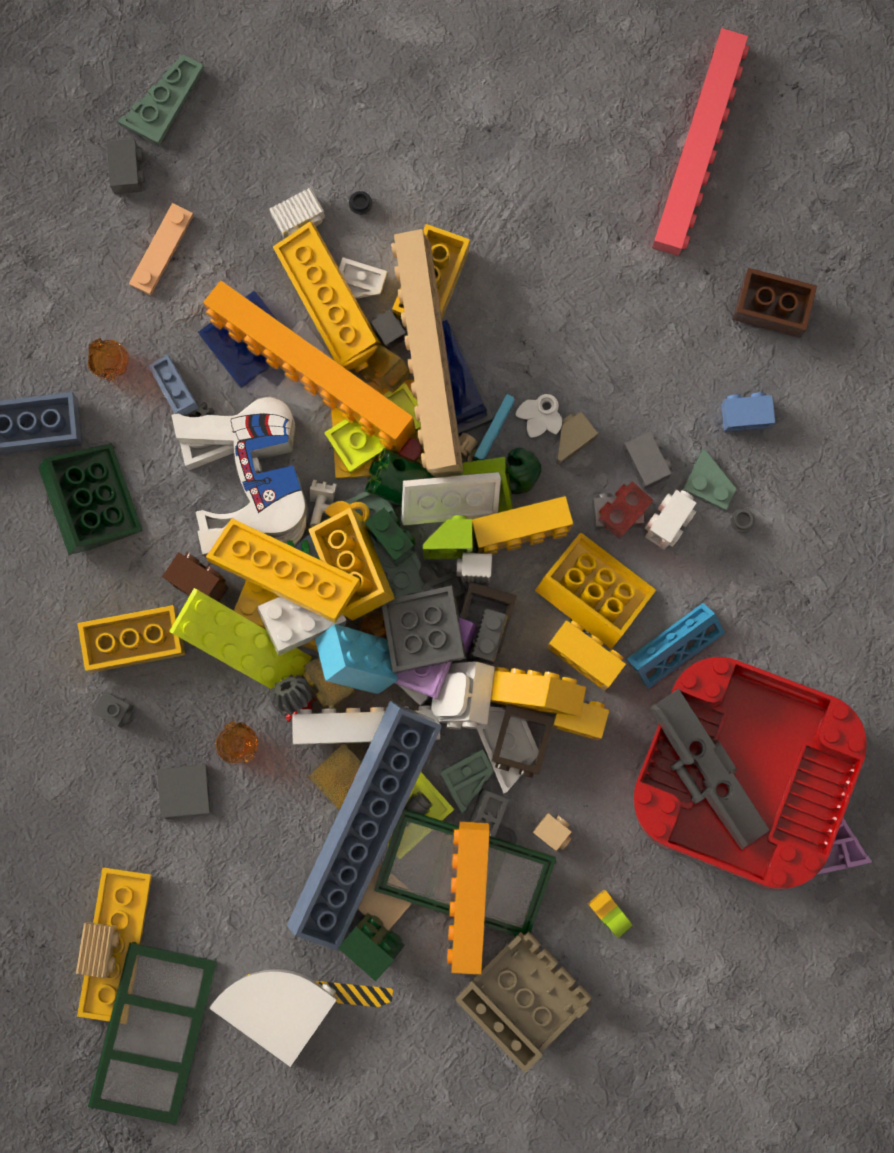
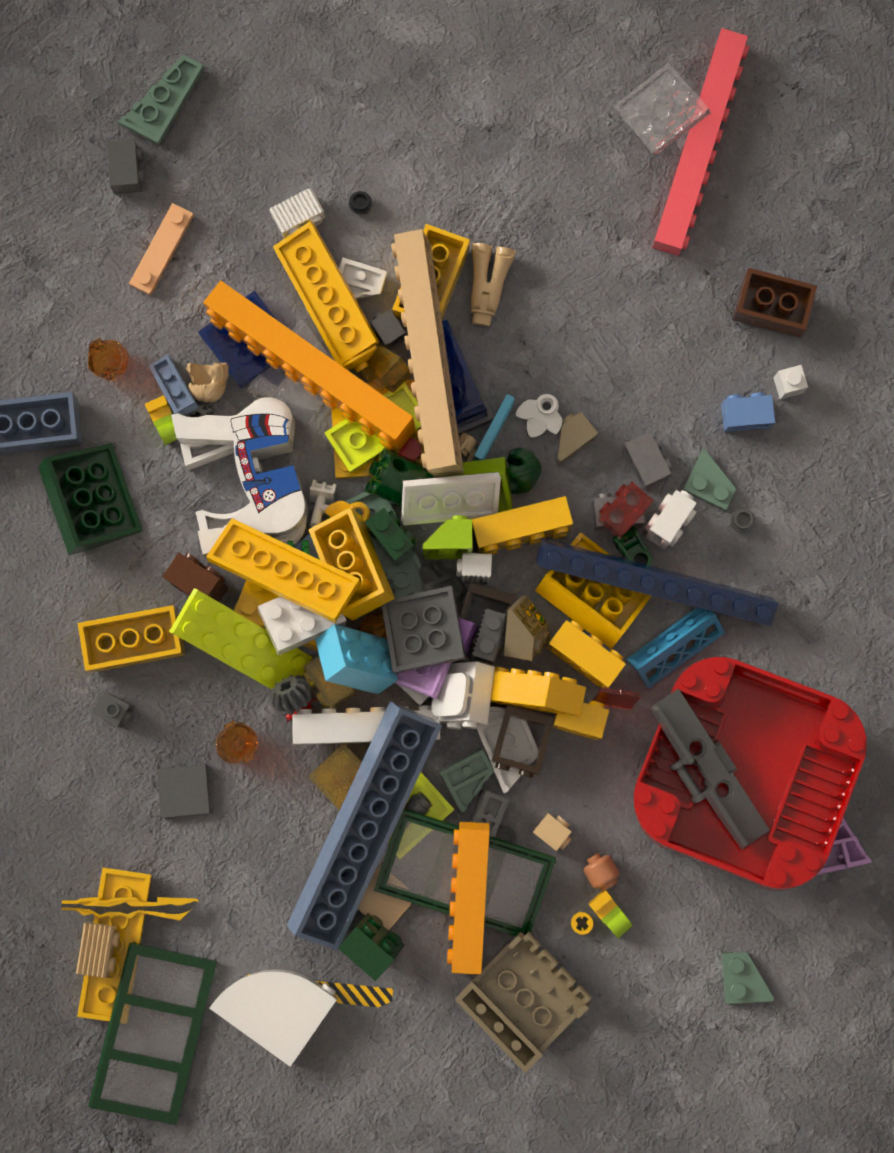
(128, 906): none -> yellow sword
(161, 416): none -> leg
(207, 381): none -> tan hair
(486, 295): none -> tan piece
(525, 630): none -> dark tan slope
(589, 922): none -> yellow bush
(601, 871): none -> nougat head
(617, 698): none -> clear red piece
(633, 547): none -> dark green piece
(656, 582): none -> dark blue brick
(661, 109): none -> clear plate
(743, 980): none -> sand green wing
(790, 382): none -> white brick

